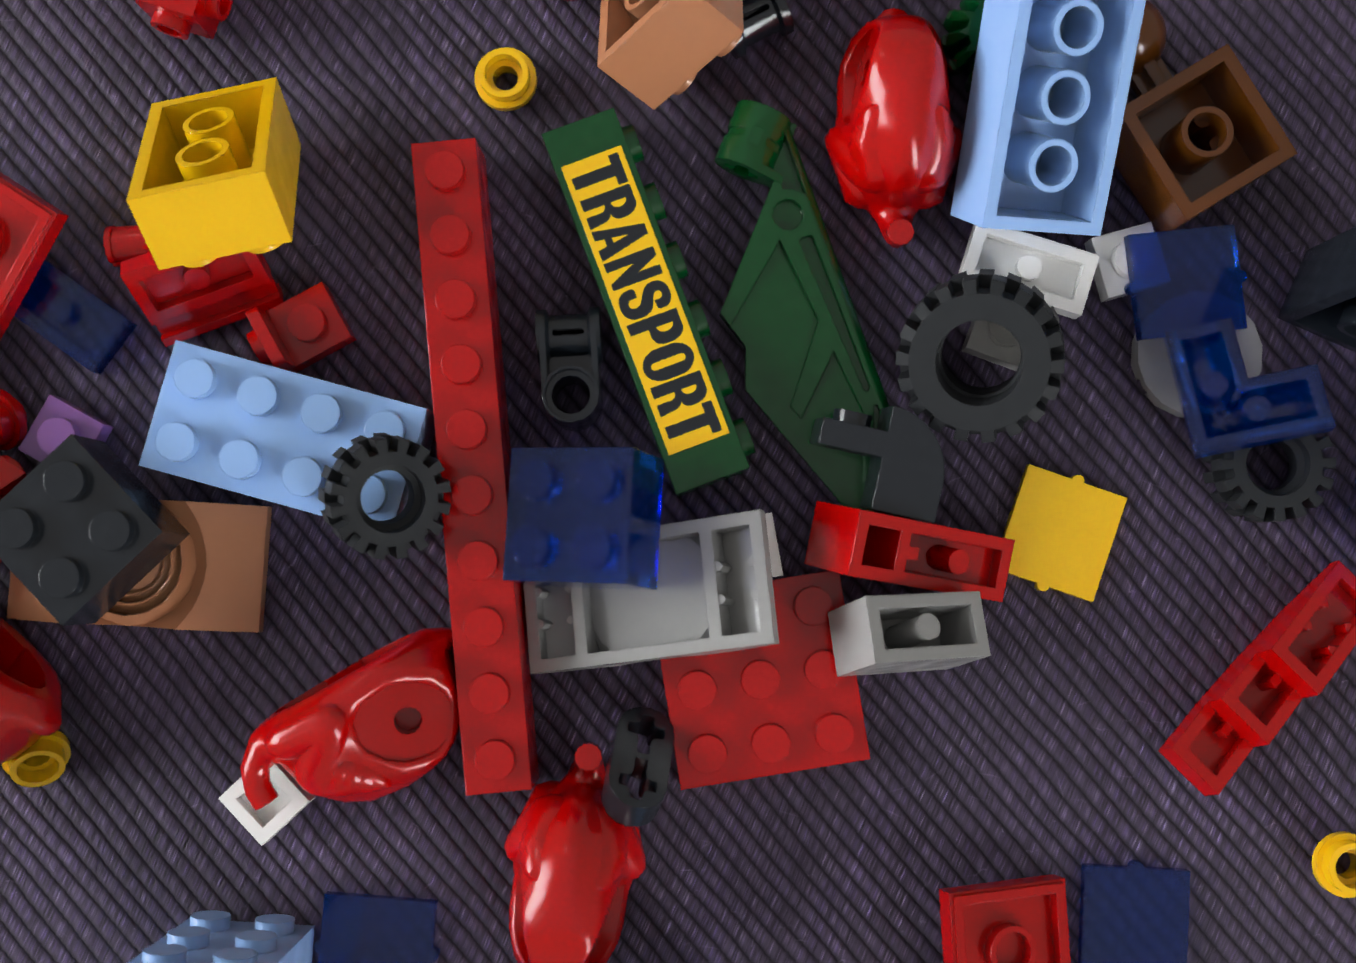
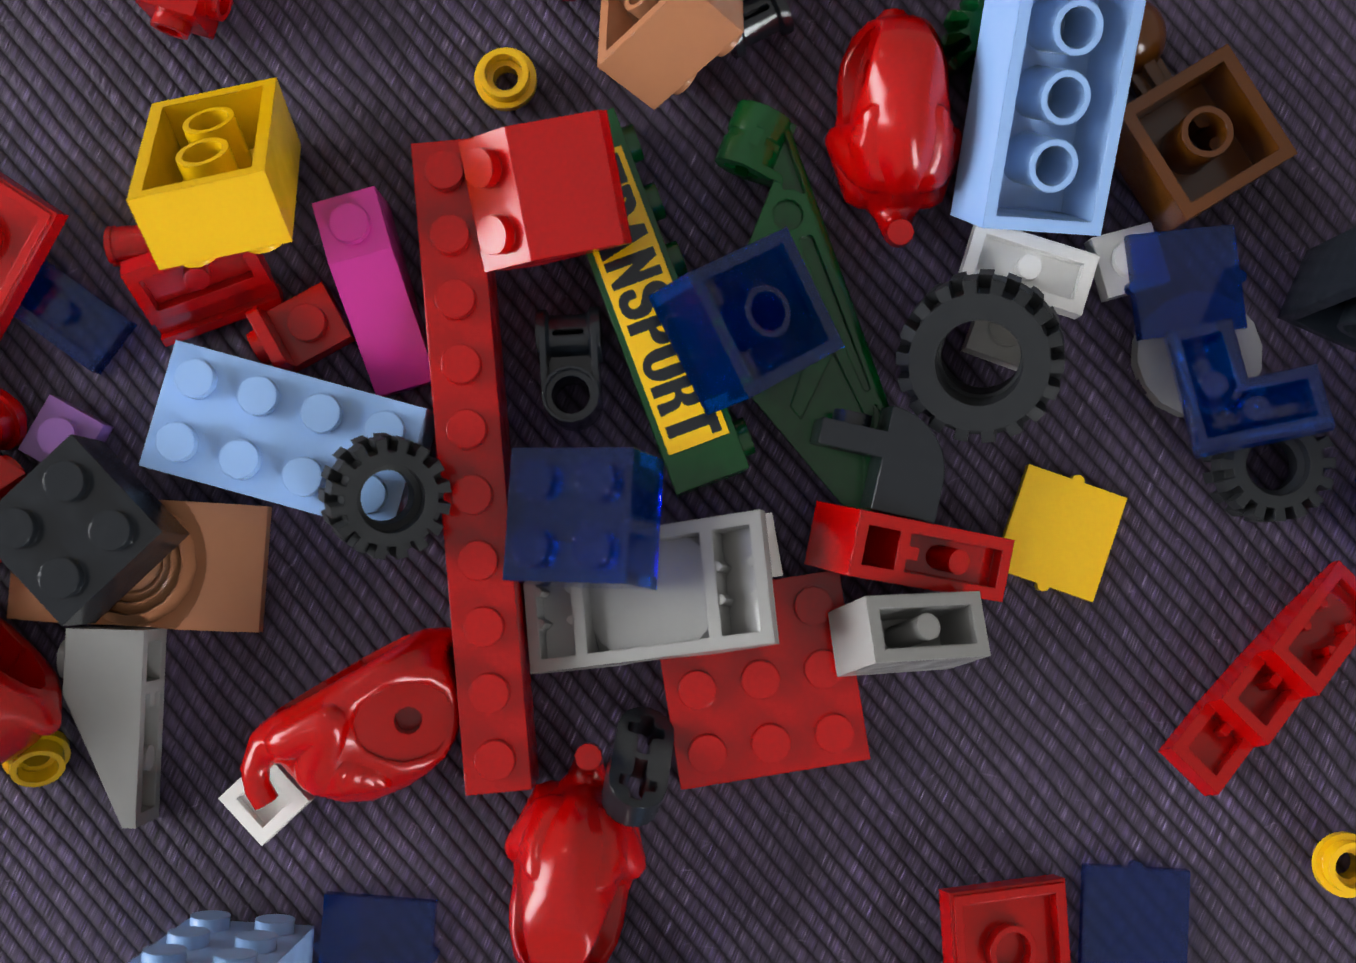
(117, 702): none -> light grey slope
(375, 288): none -> dark pink slope
(545, 191): none -> red slope
(746, 321): none -> clear blue brick

